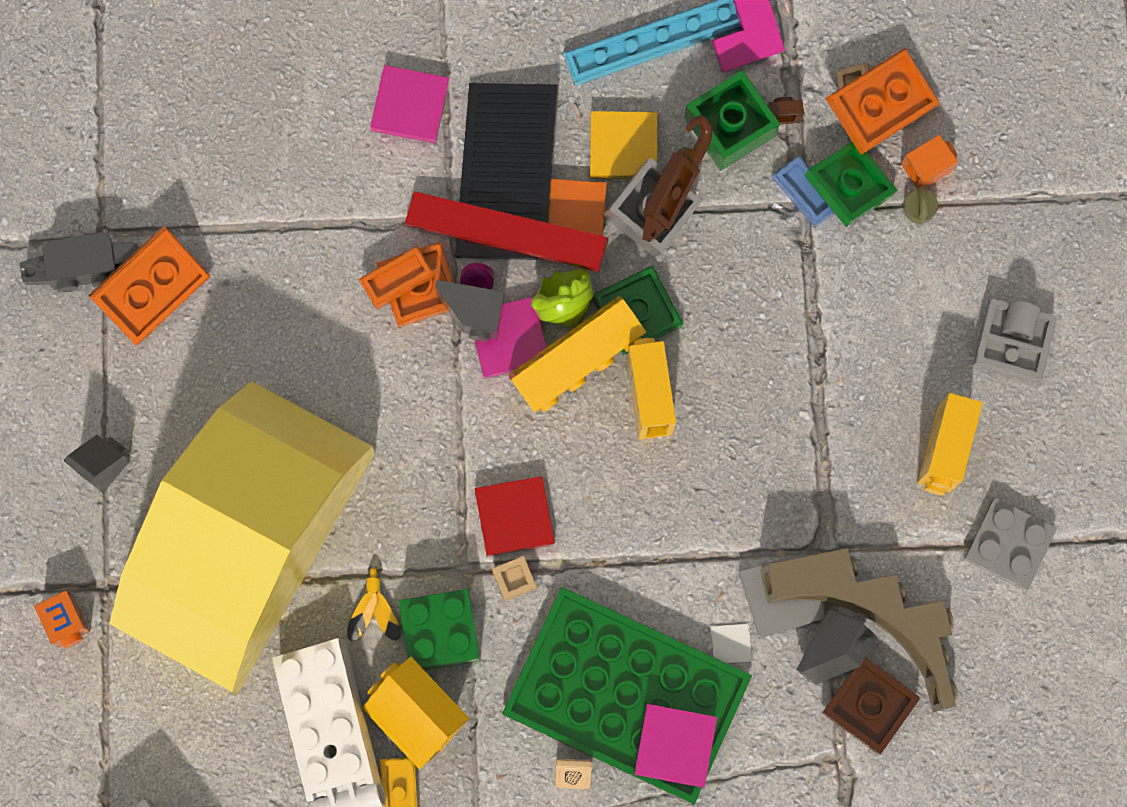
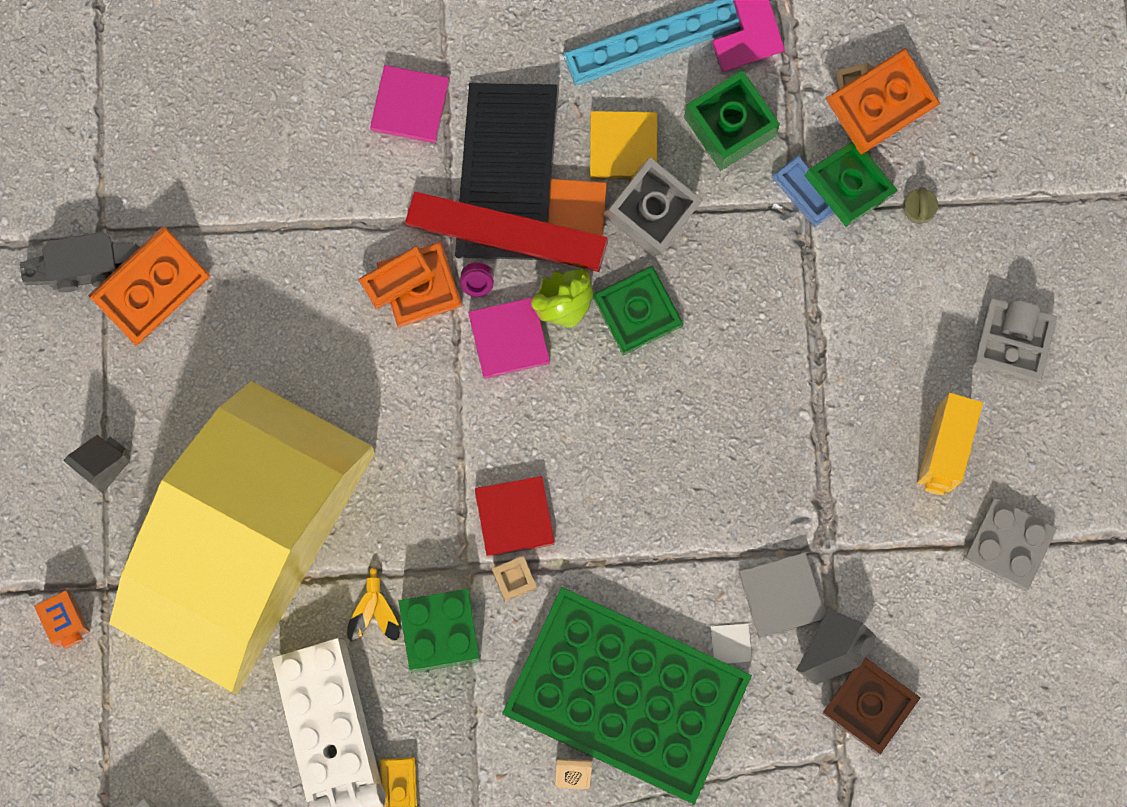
(414, 711): yellow brick -> none
(473, 308): dark grey slope -> none
(577, 354): yellow brick -> none
(650, 389): yellow brick -> none
(675, 745): dark pink tile -> none
(676, 182): reddish brown plate -> none
(787, 110): reddish brown plate -> none
(917, 629): dark tan arch -> none
(930, 162): orange brick -> none

